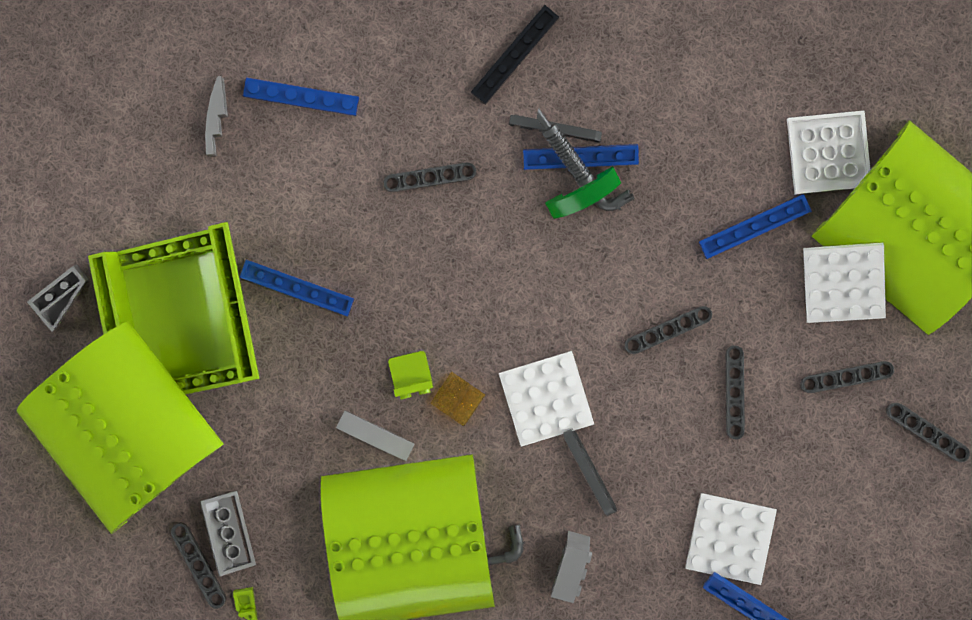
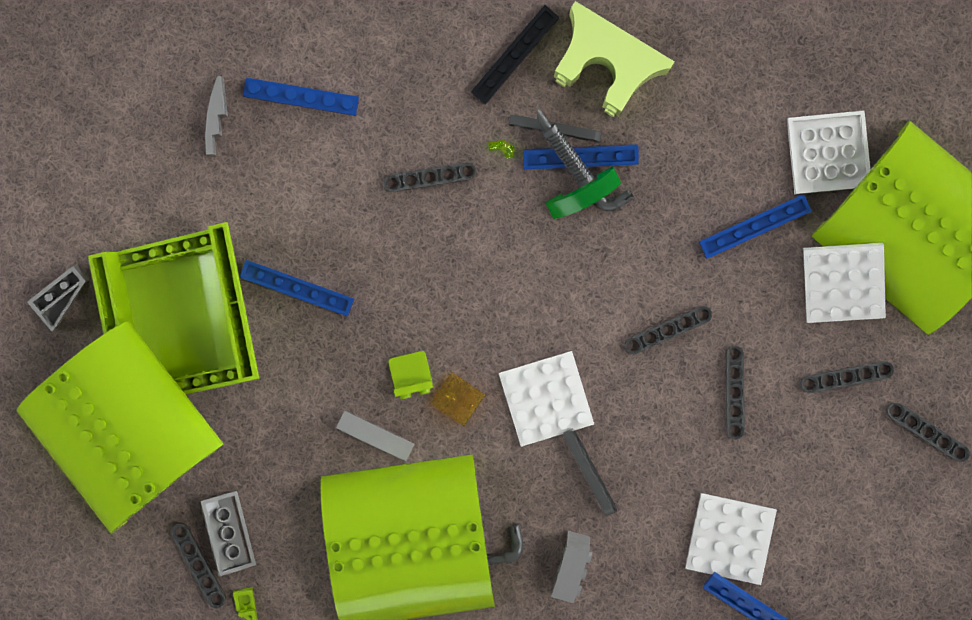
(504, 146): none -> clear neon green arm
(605, 44): none -> yellowish green piece

